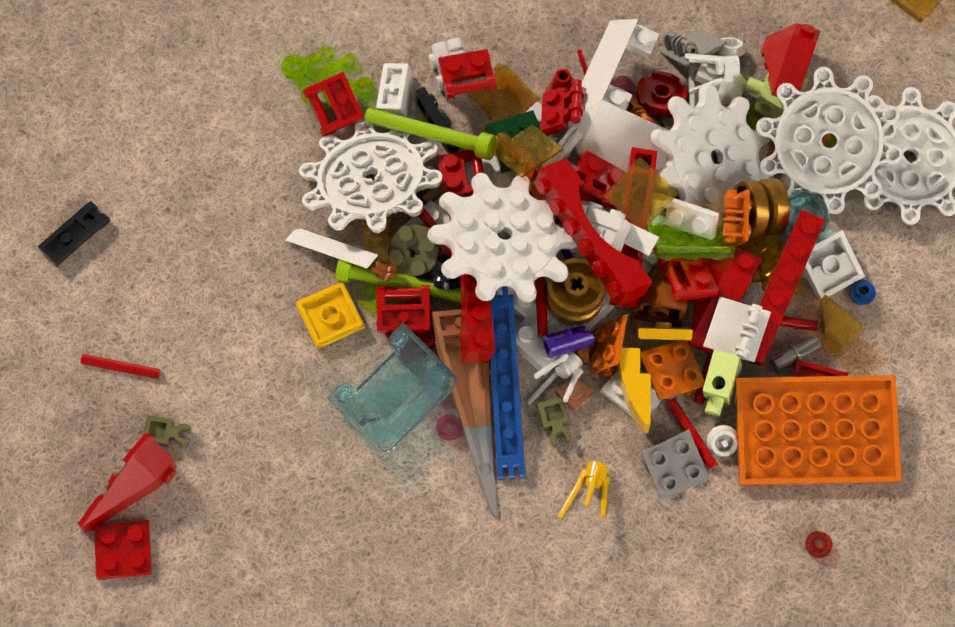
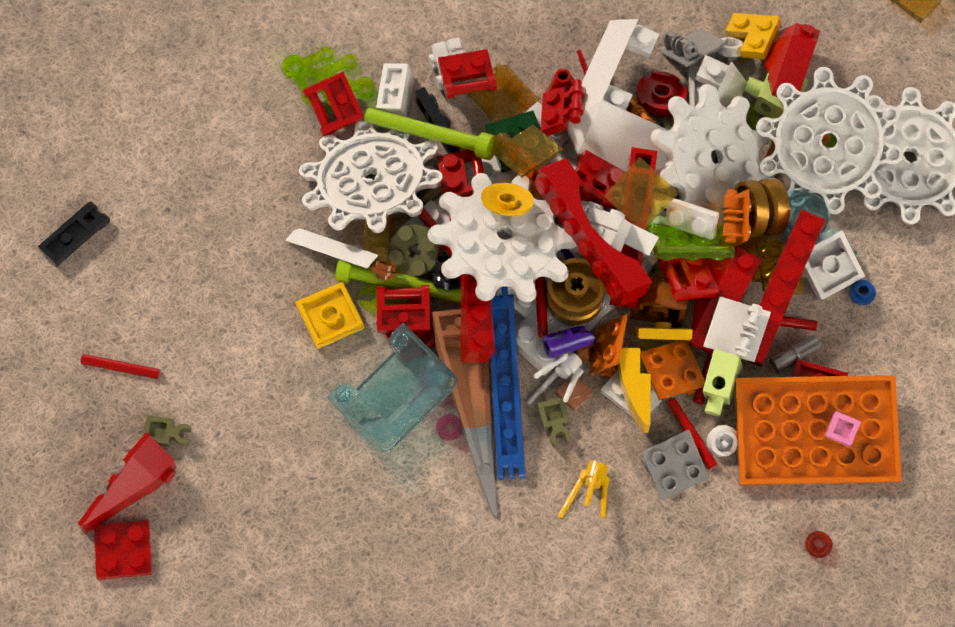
(507, 199): none -> yellow dish
(568, 143): light grey axle -> none
(626, 82): clear pink plate -> none
(725, 65): white plant -> none
(757, 31): none -> yellow plate
(838, 327): clear yellow slope -> none
(842, 429): none -> bright pink plate

